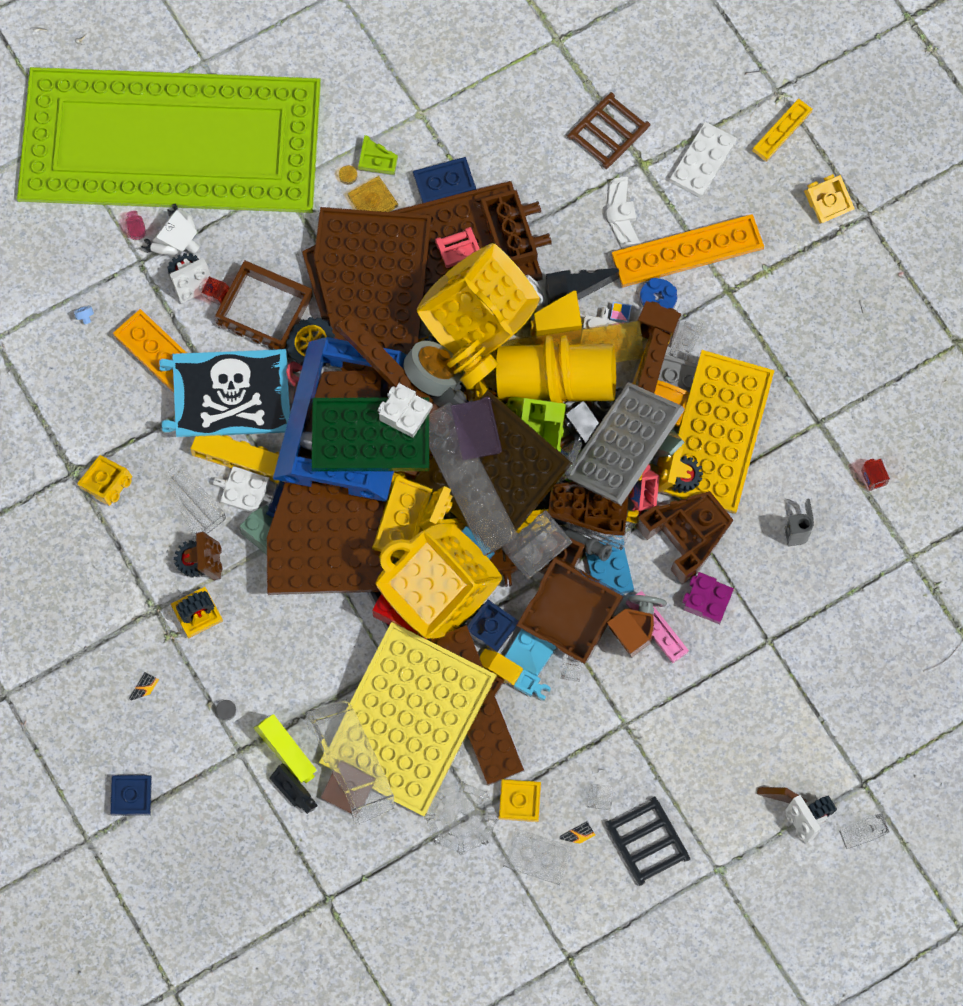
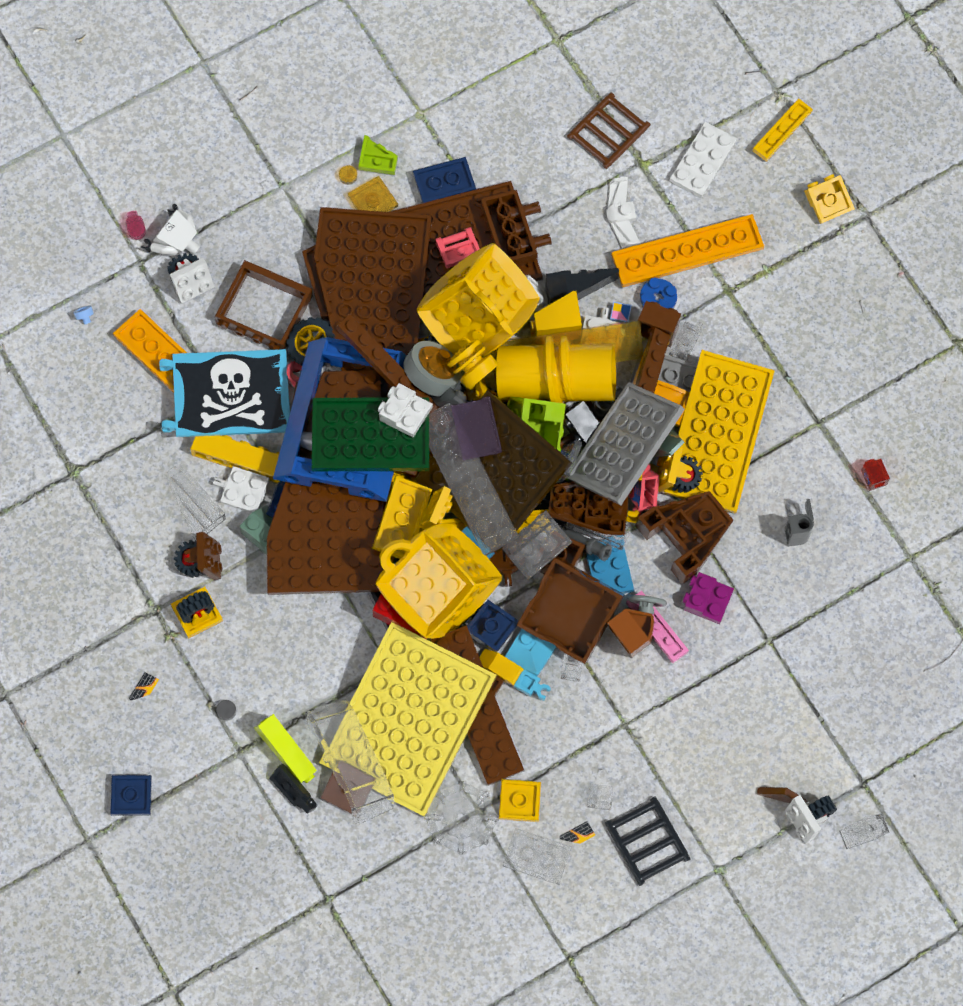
(105, 480): yellow plate -> none
(170, 140): lime tile -> none
(215, 290): clear red brick -> none

